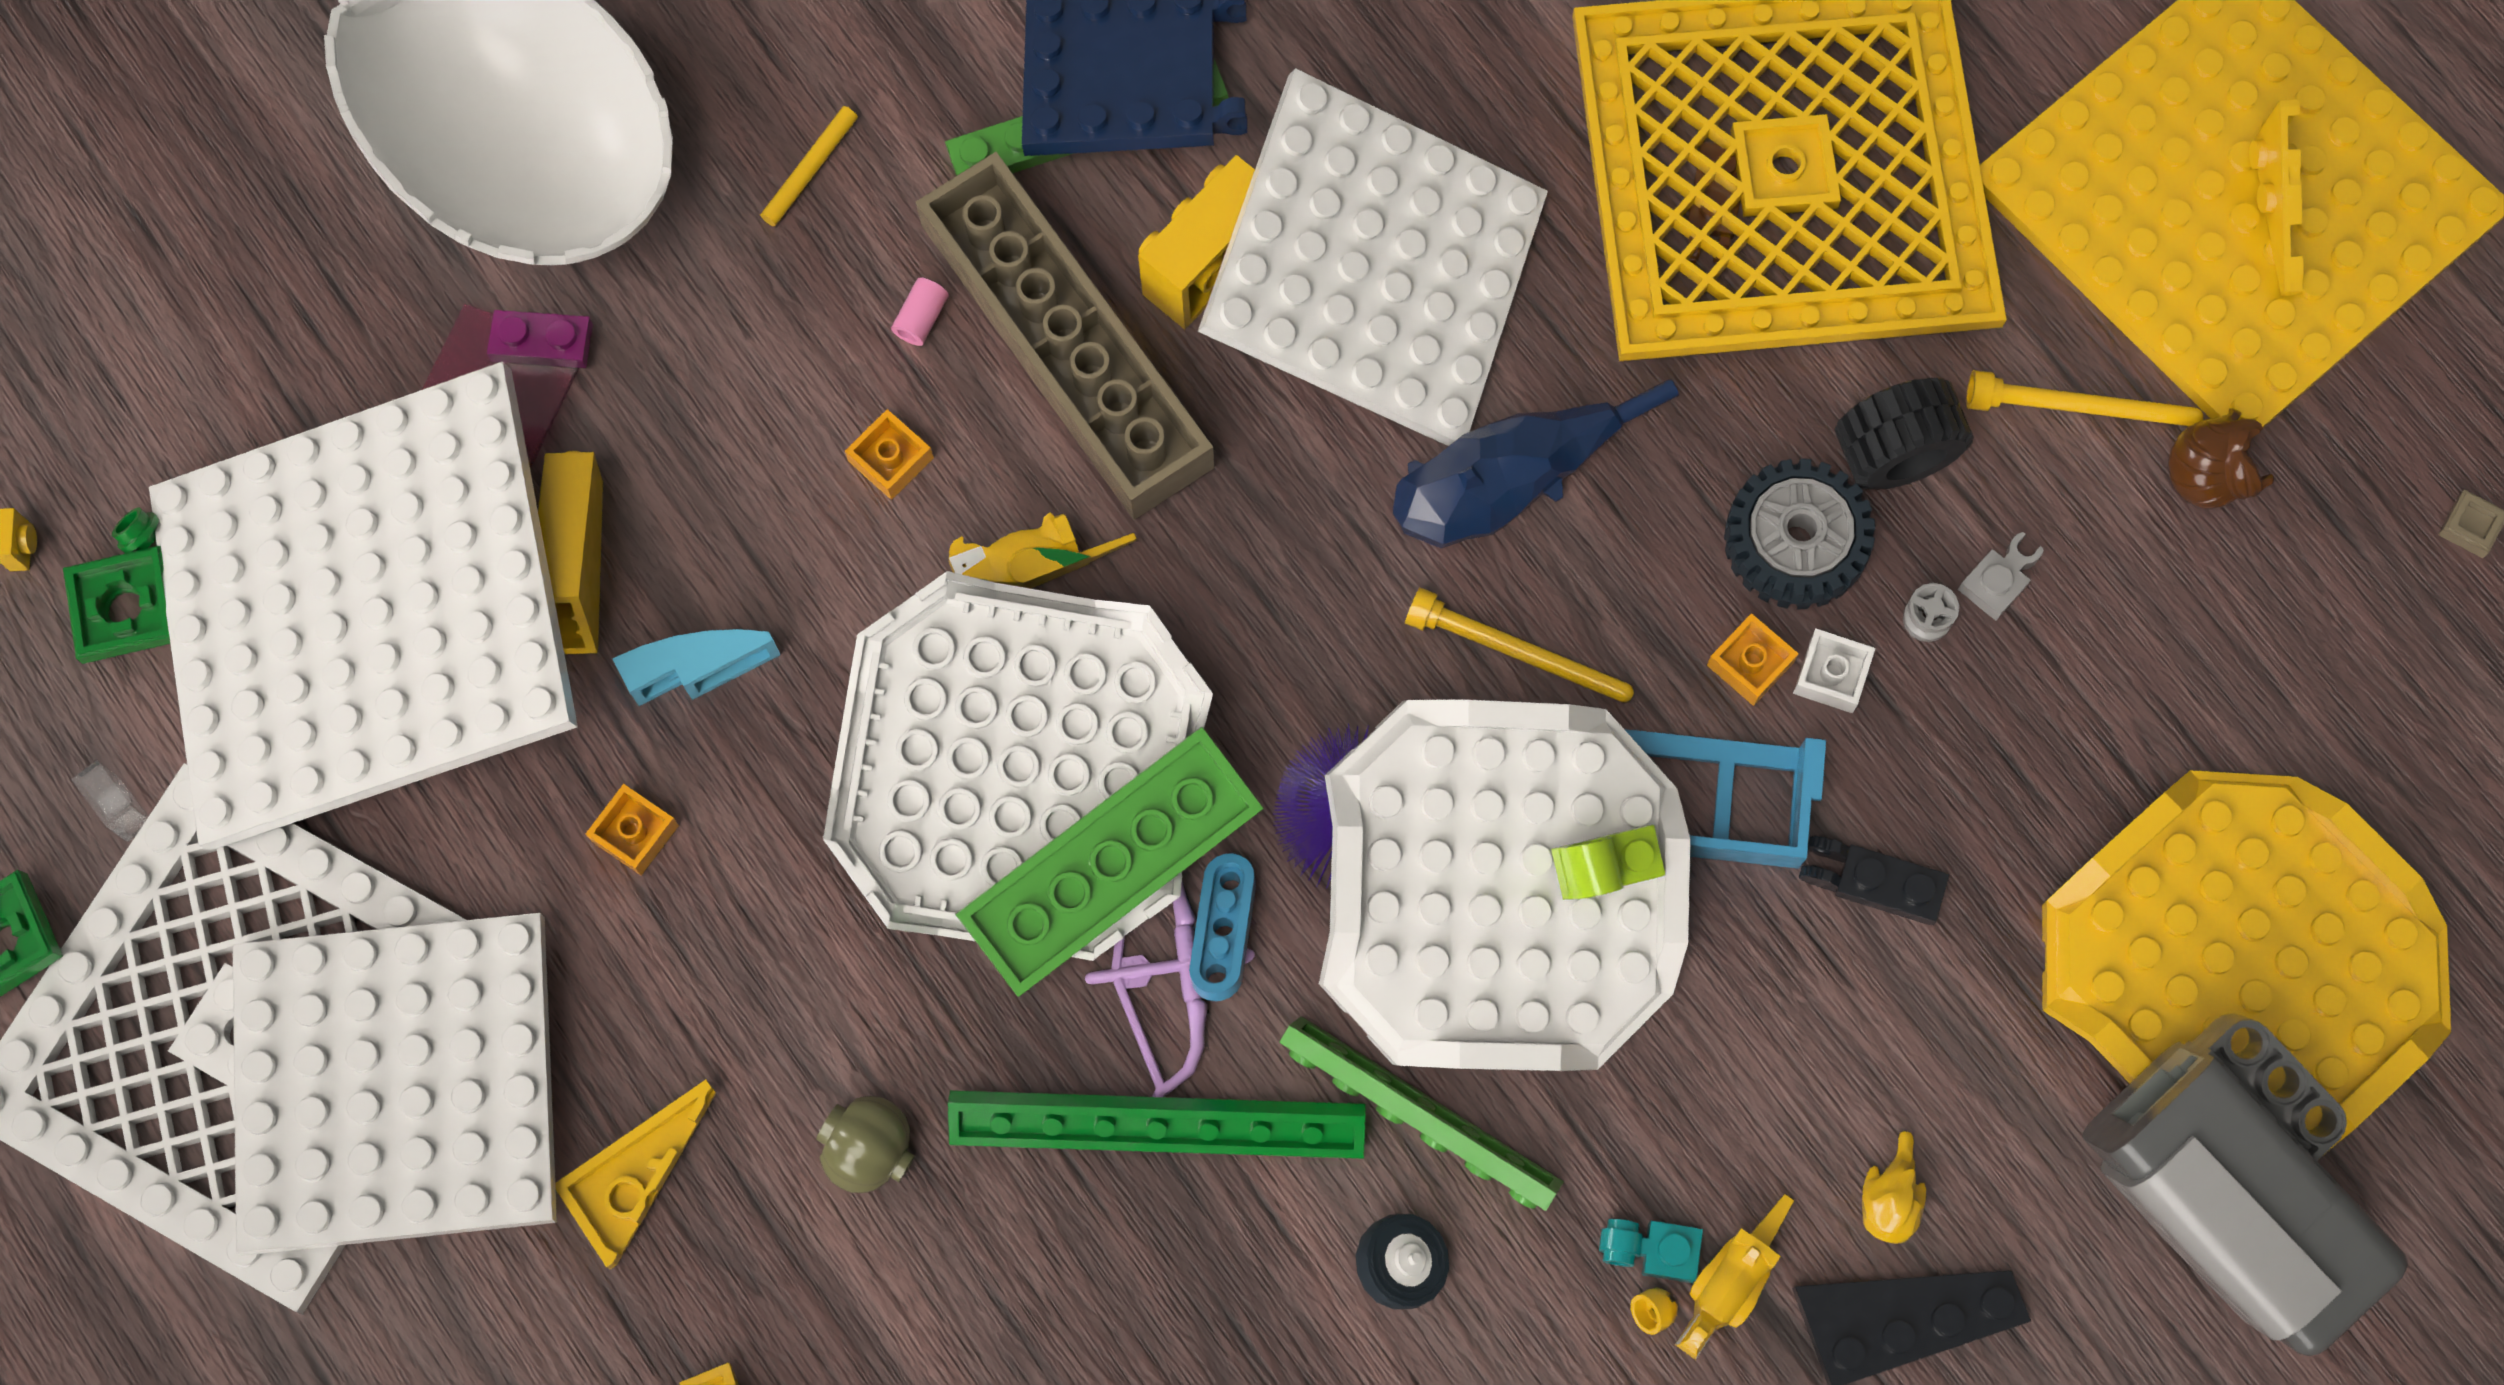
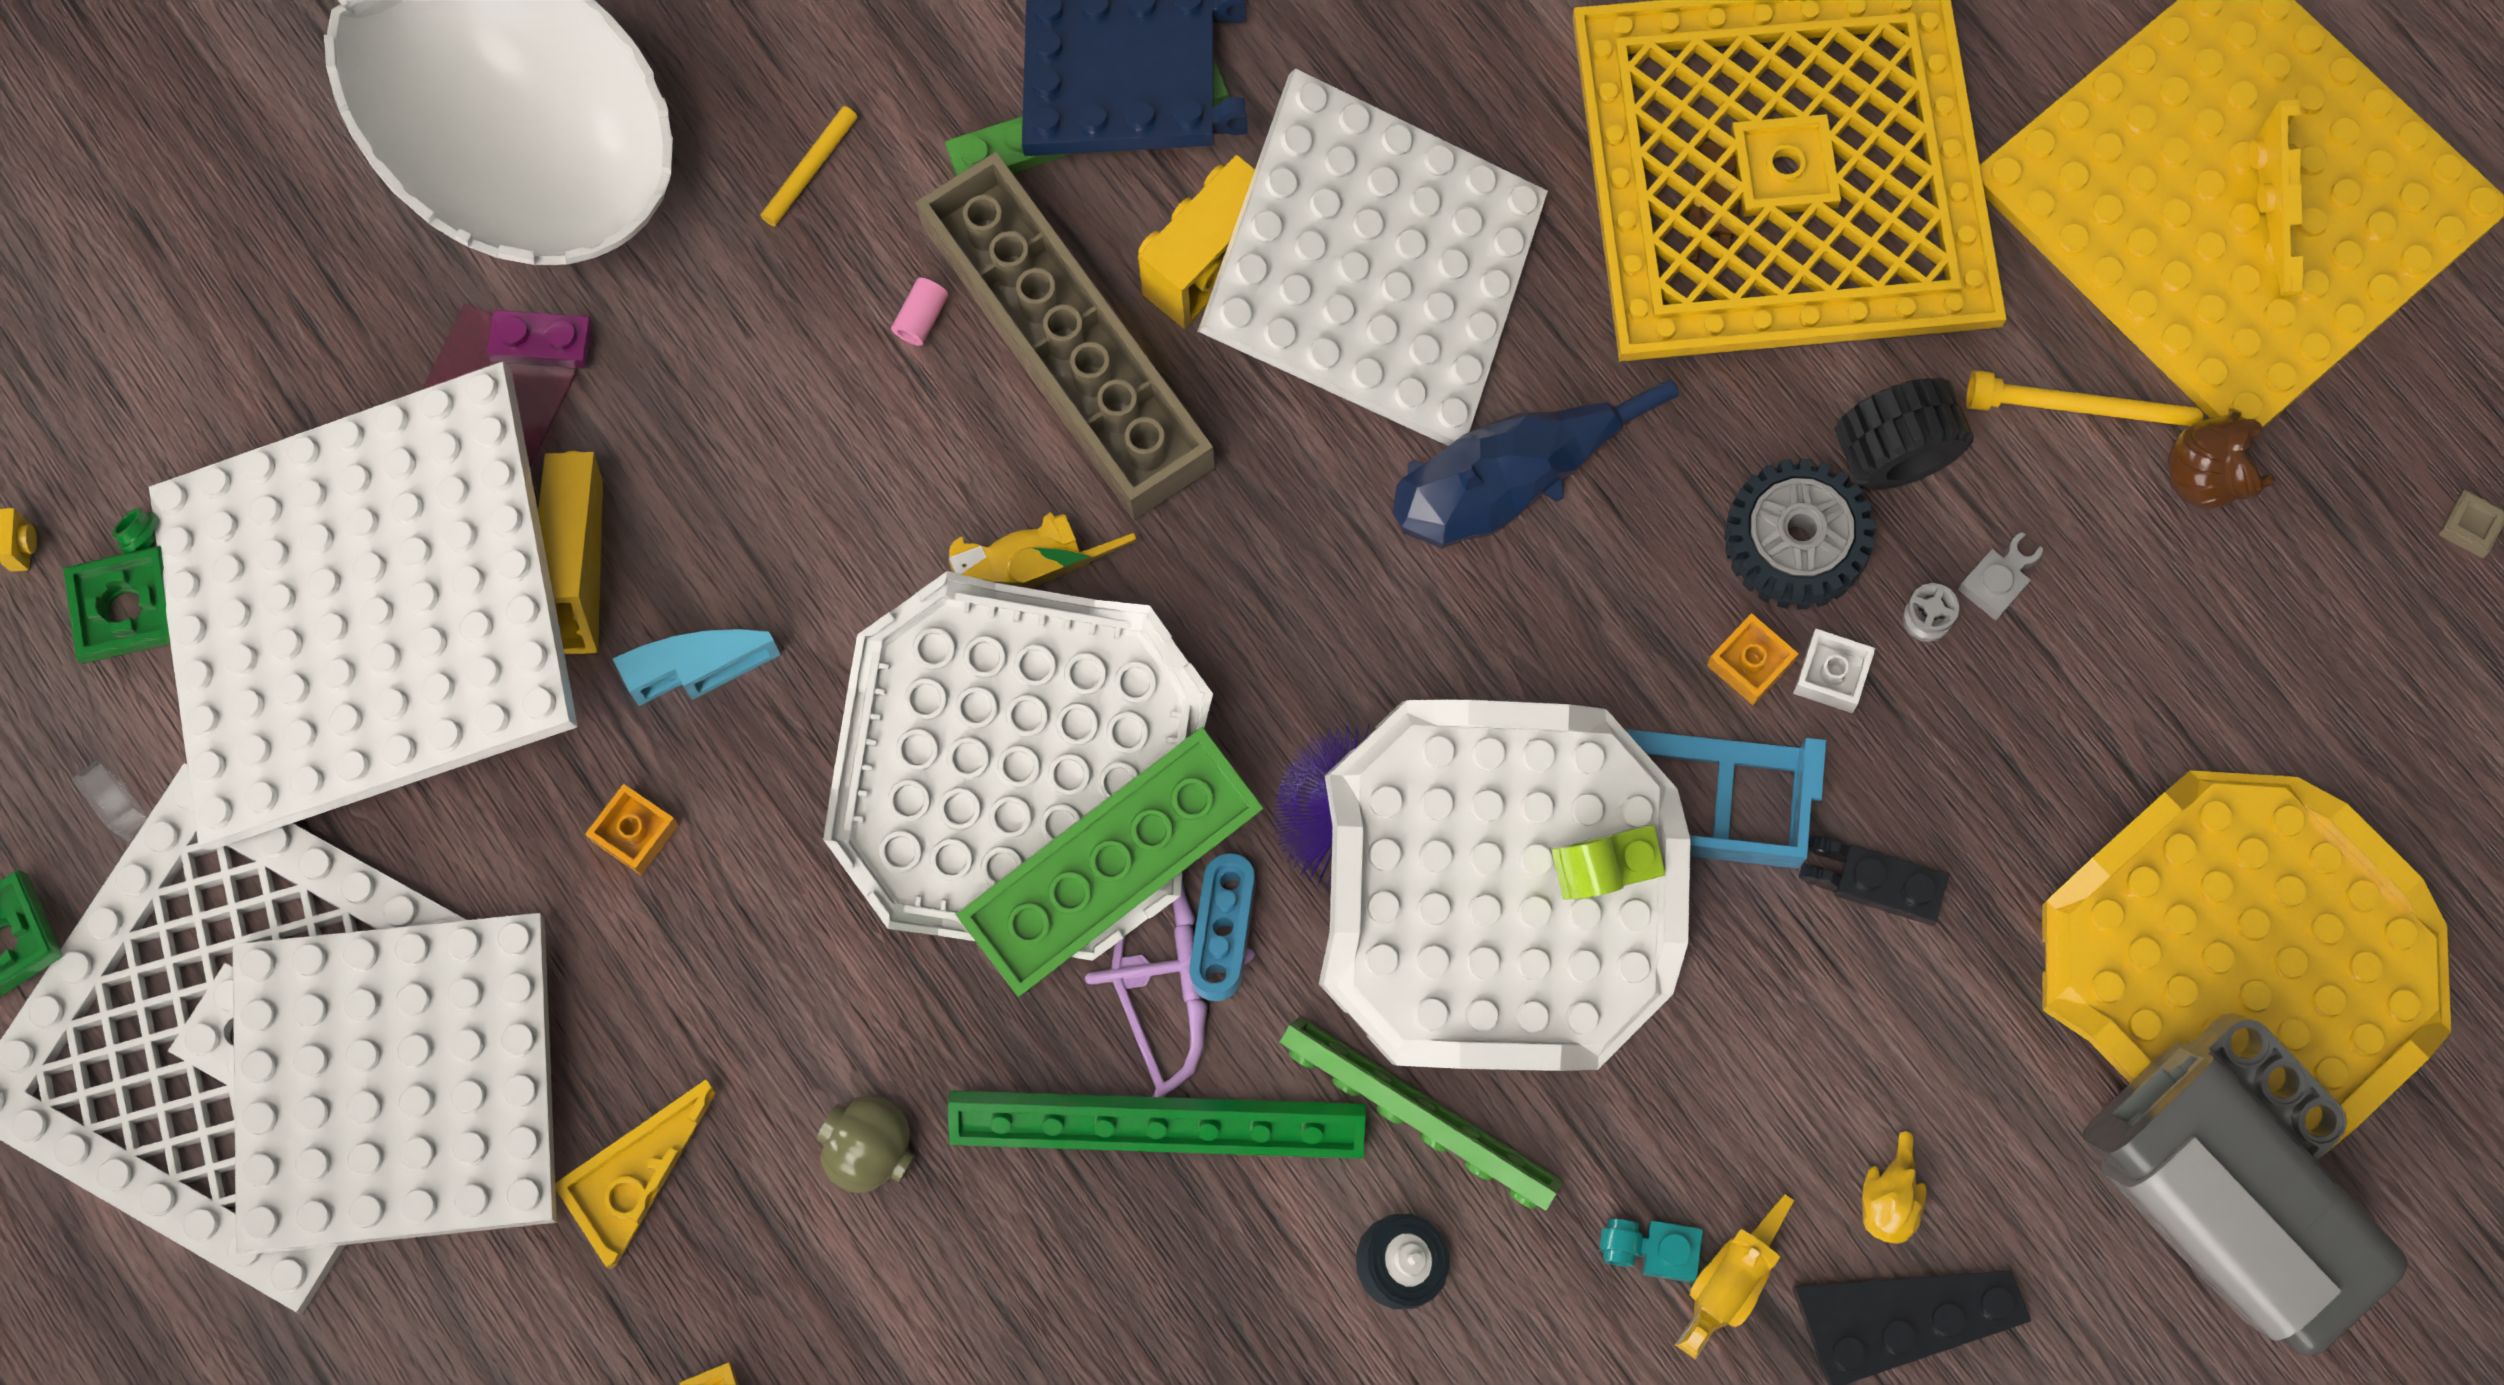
(889, 454): light orange piece -> none
(1430, 612): yellow piece -> none
(1644, 1316): yellow hinge -> none

